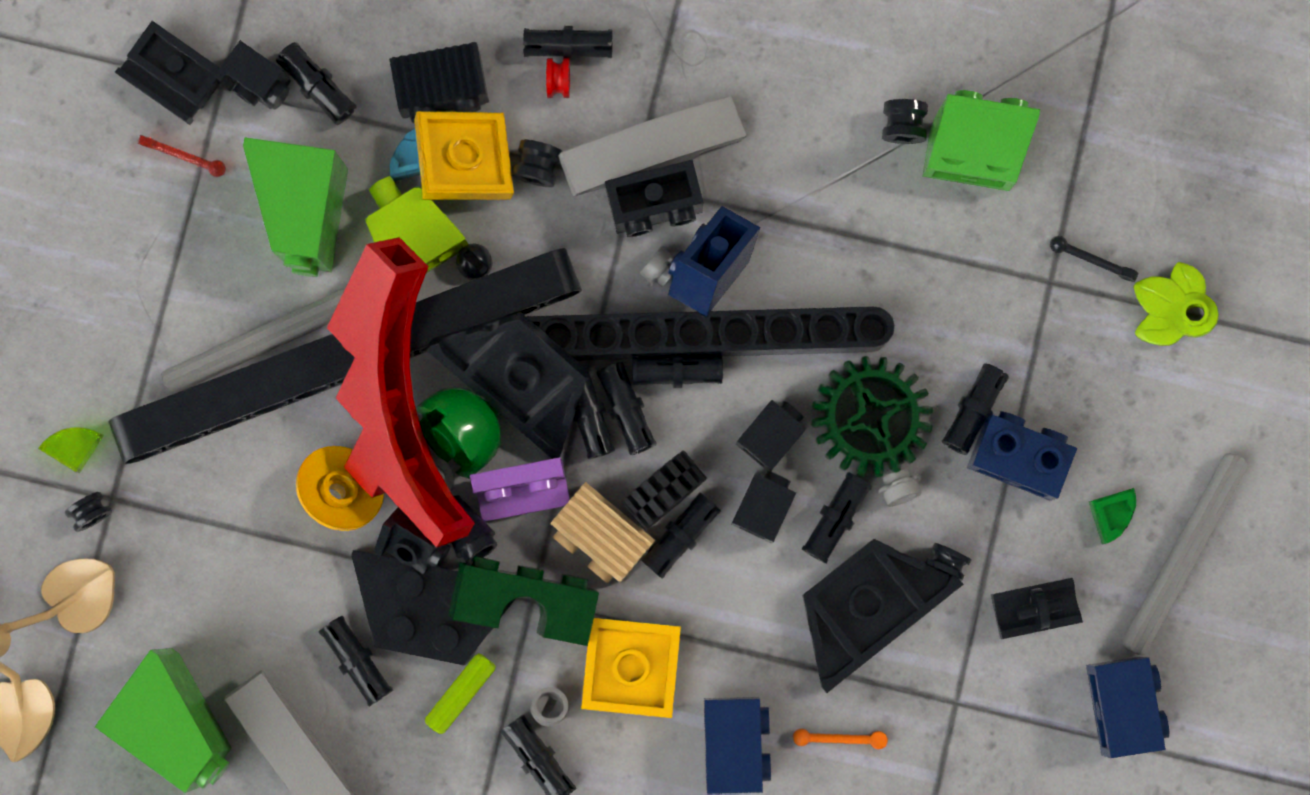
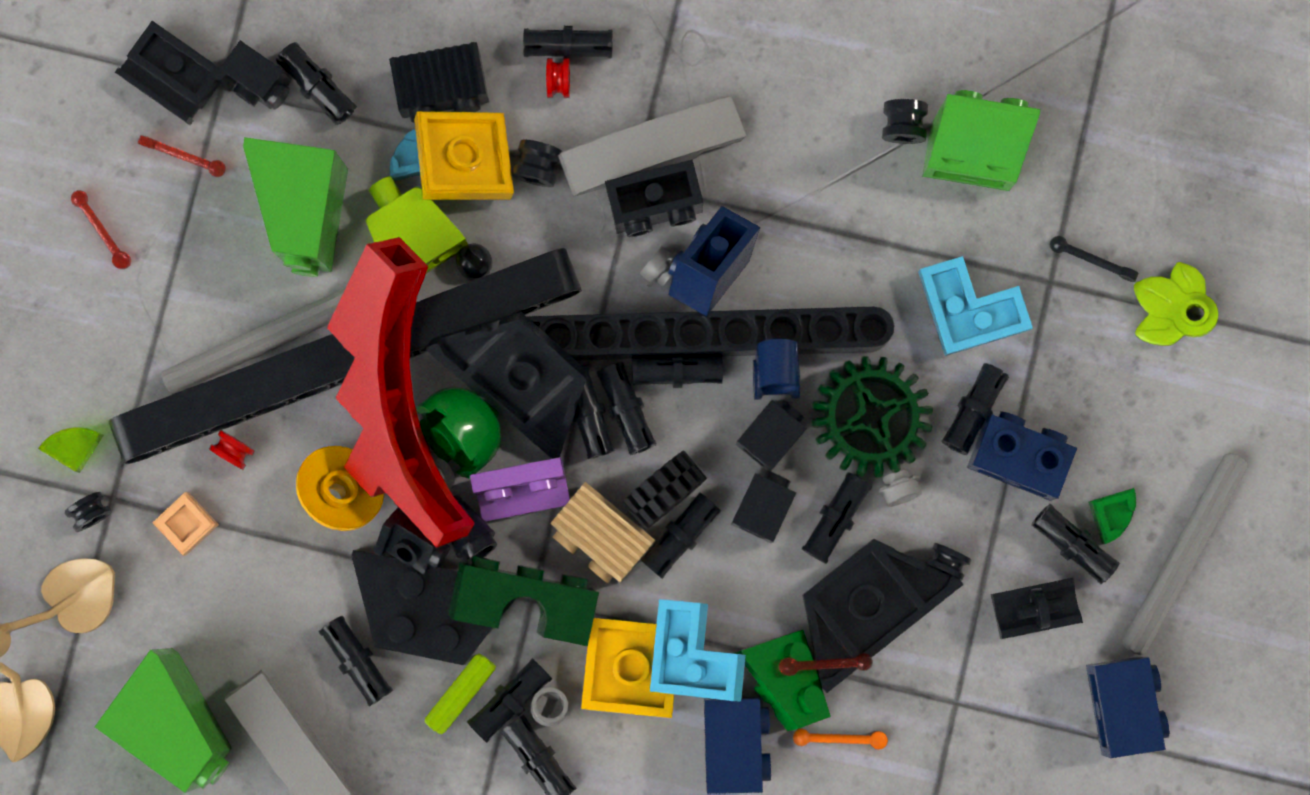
(120, 259): none -> clear red hinge
(185, 523): none -> light nougat tile
(231, 449): none -> red bush
(509, 700): none -> black pin
(683, 664): none -> medium azure plate
(776, 369): none -> dark blue piece
(789, 666): none -> clear red hinge
(794, 698): none -> green wing
(963, 319): none -> medium azure plate
(1075, 544): none -> black pin

